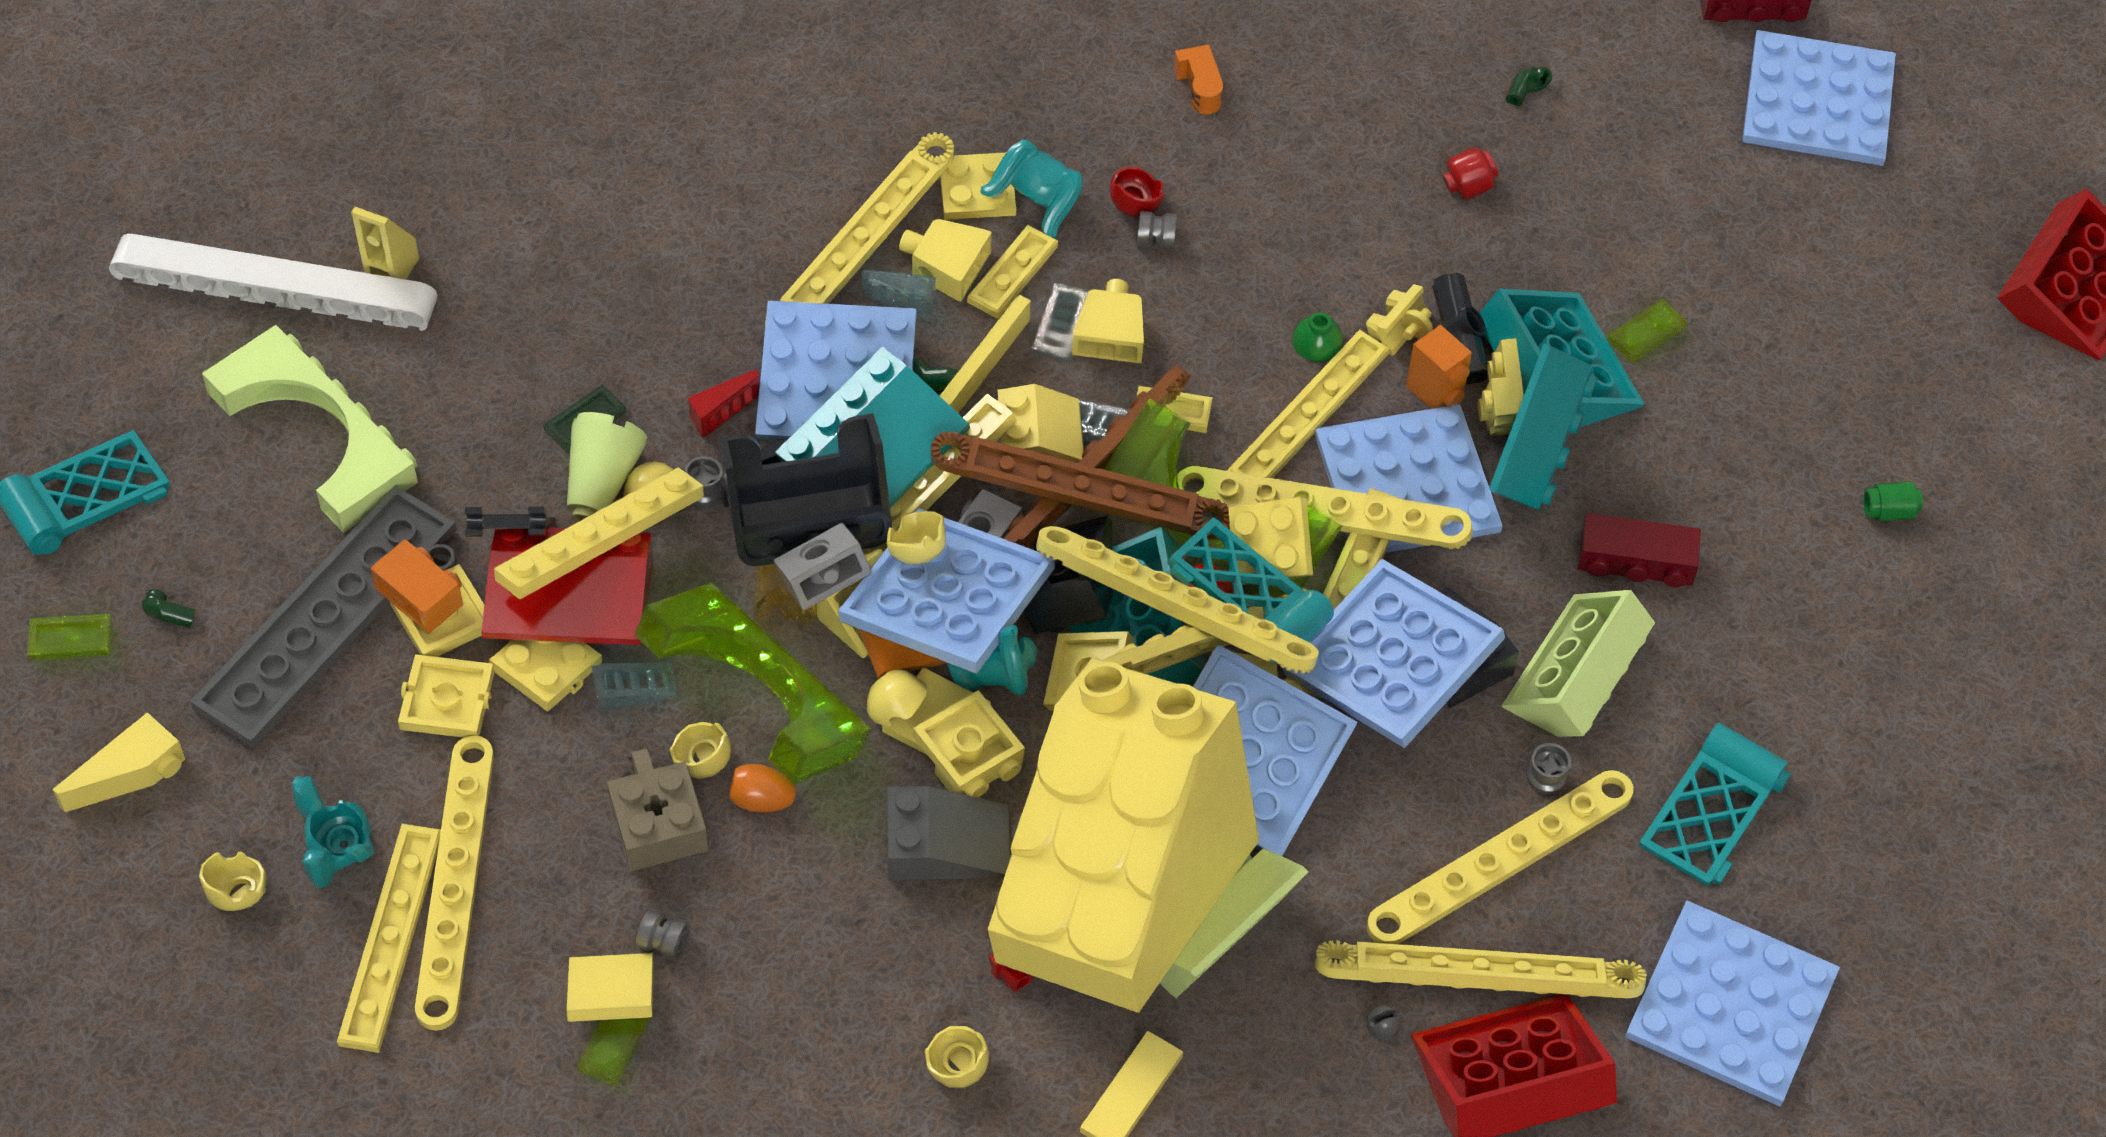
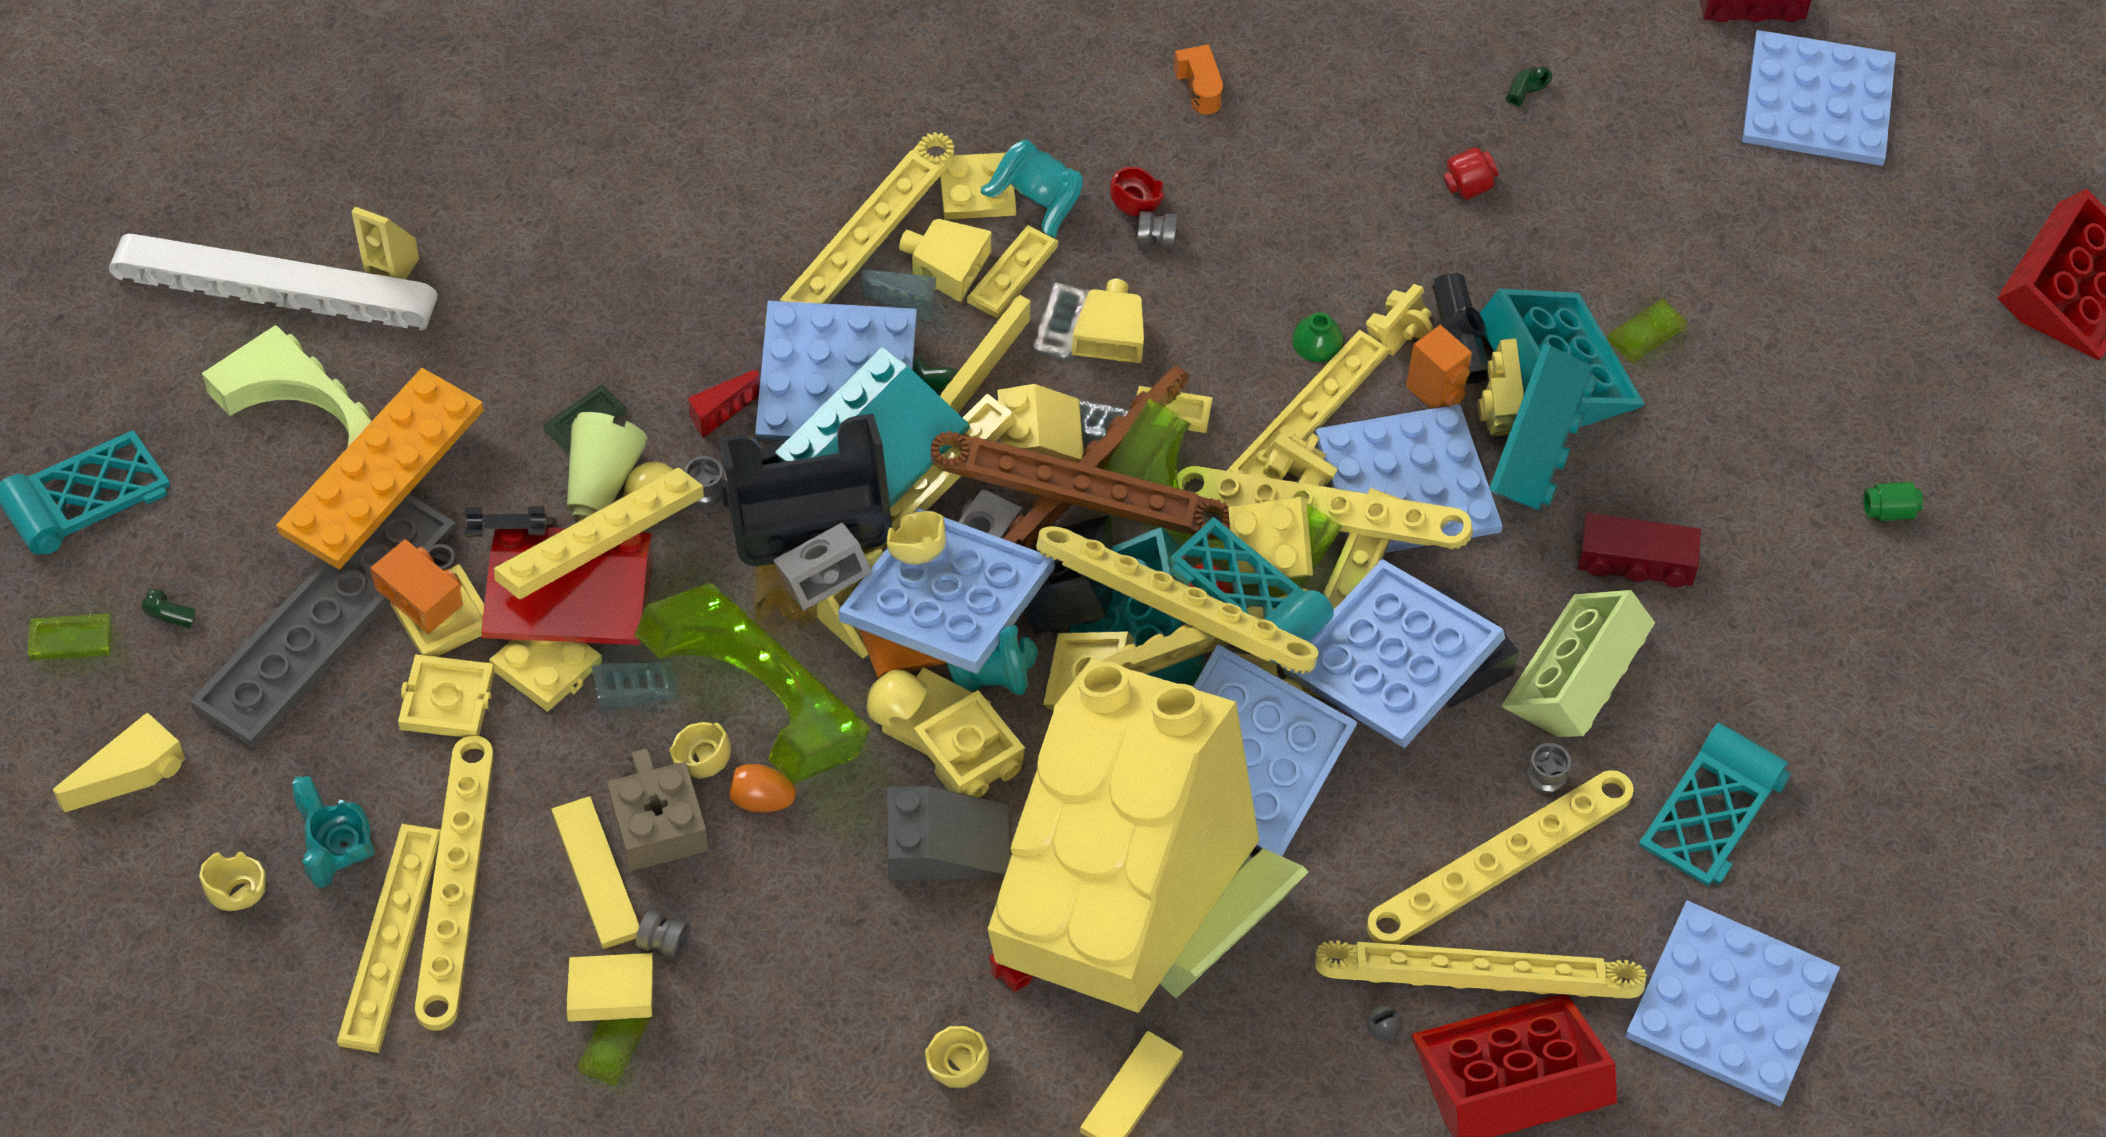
(380, 468): none -> light orange plate
(596, 872): none -> light yellow tile
(1299, 459): none -> light yellow hips

